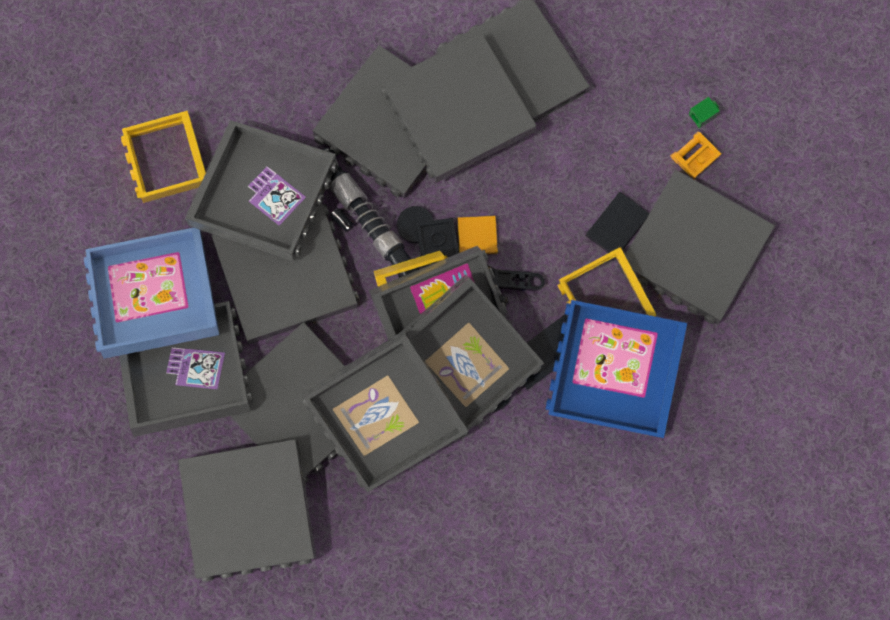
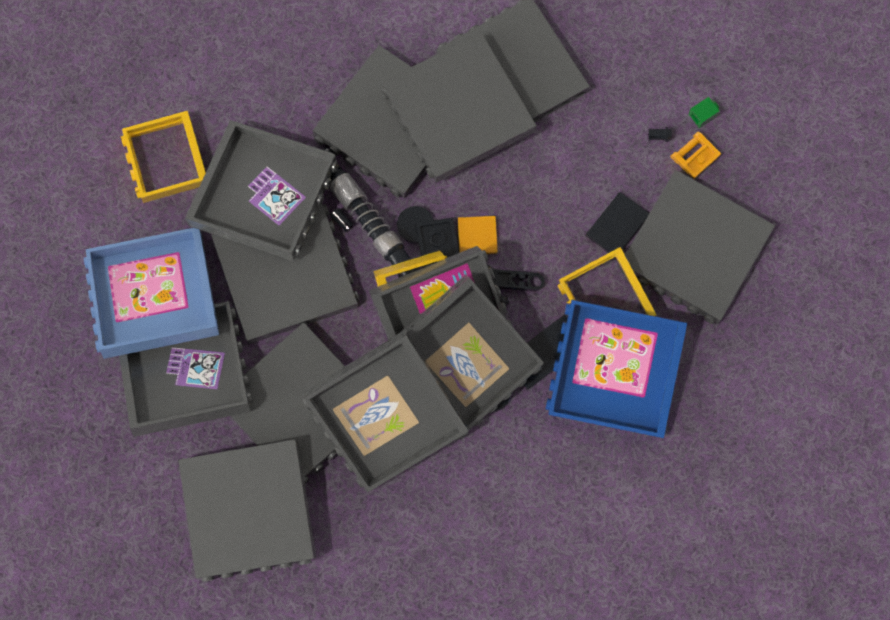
(660, 134): none -> black pin

